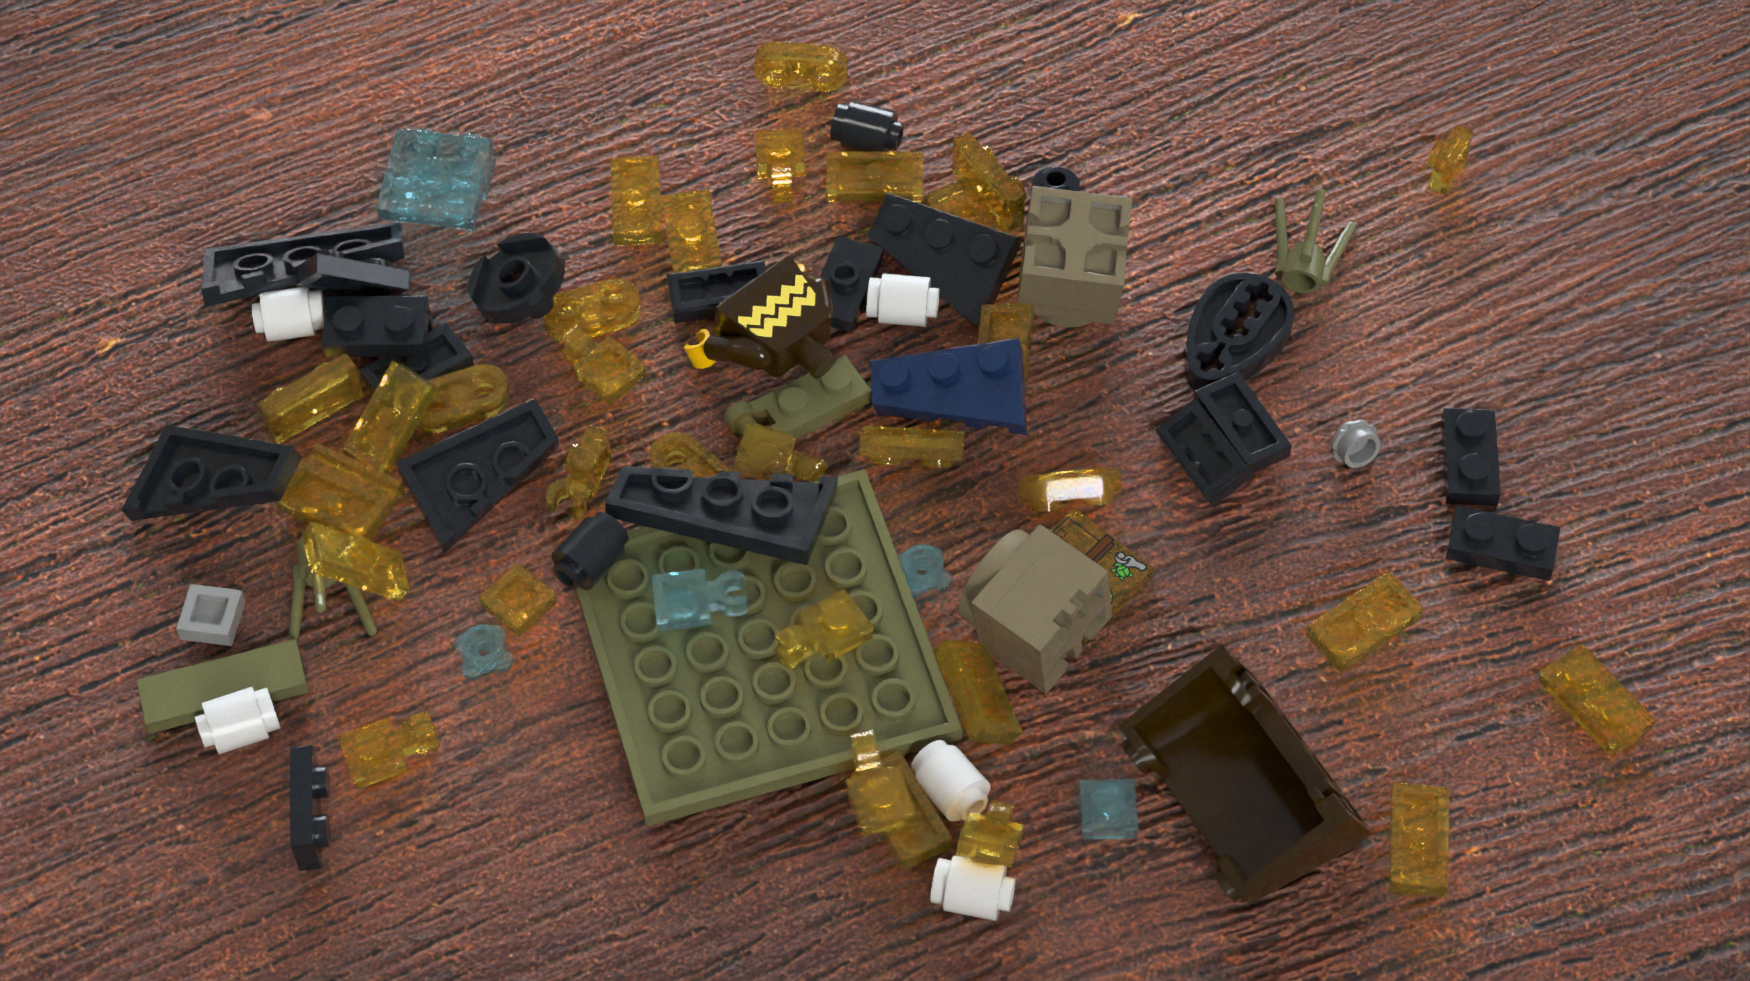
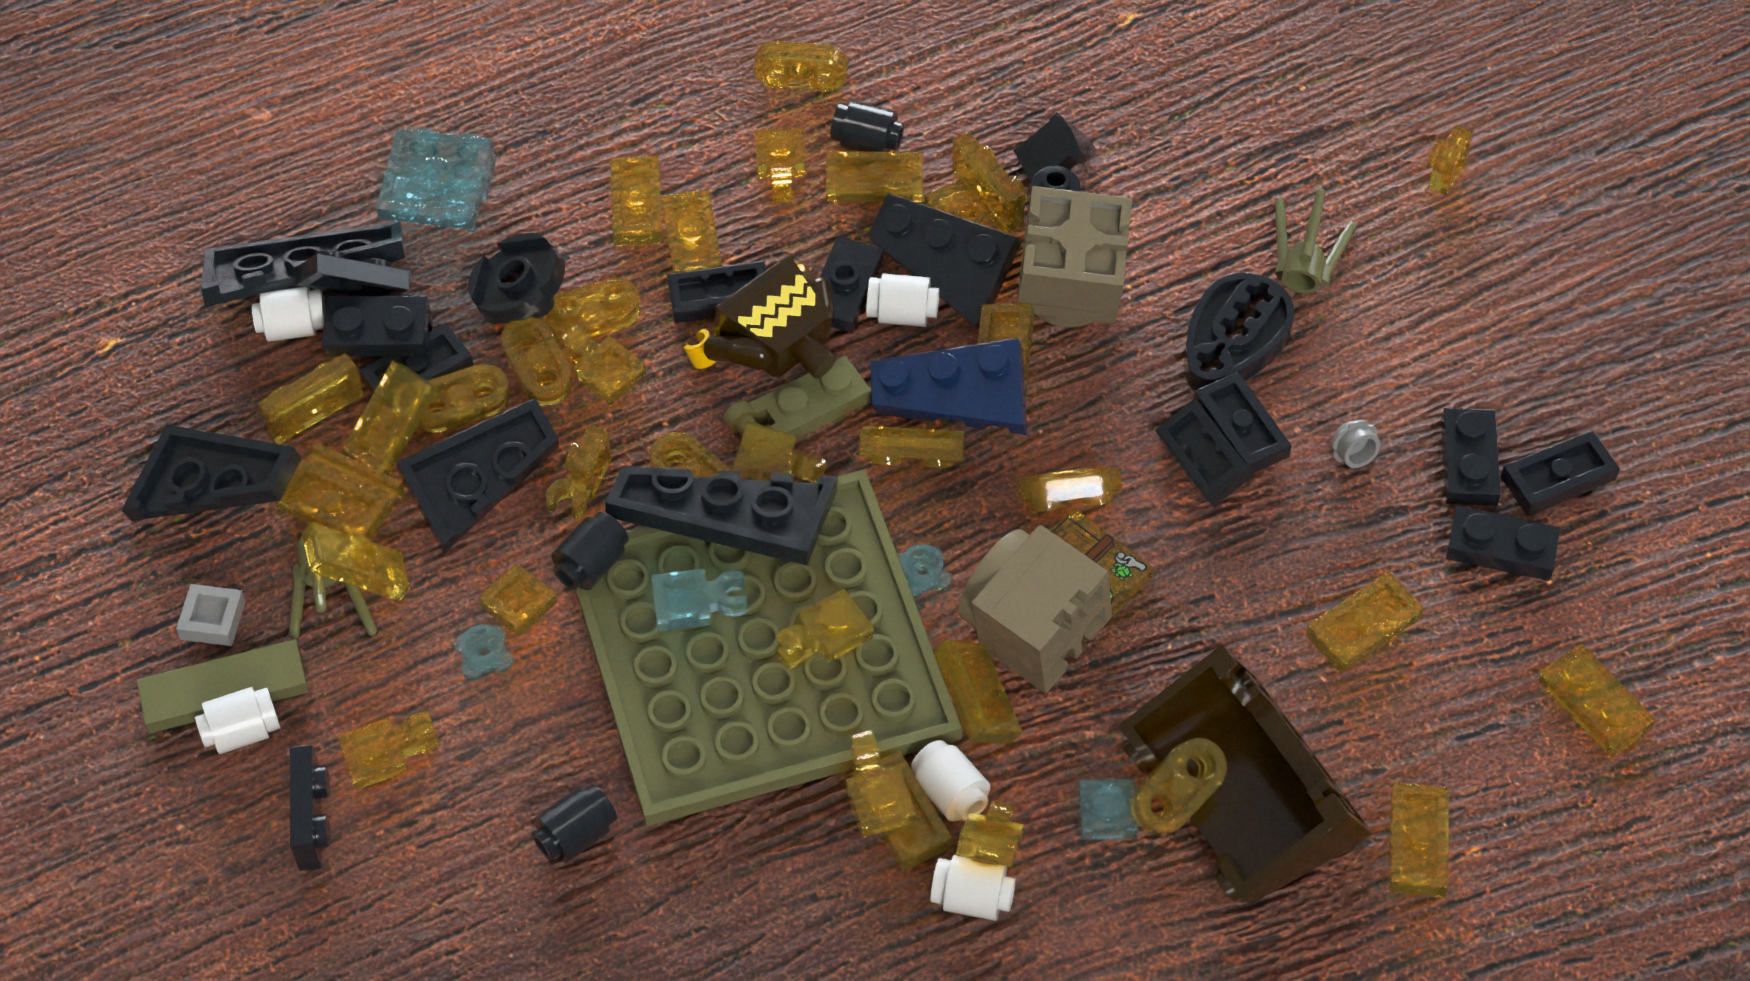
(540, 363): none -> clear yellow plate
(573, 823): none -> black brick
(1054, 145): none -> black tile
(1177, 788): none -> clear yellow plate
(1559, 472): none -> black plate

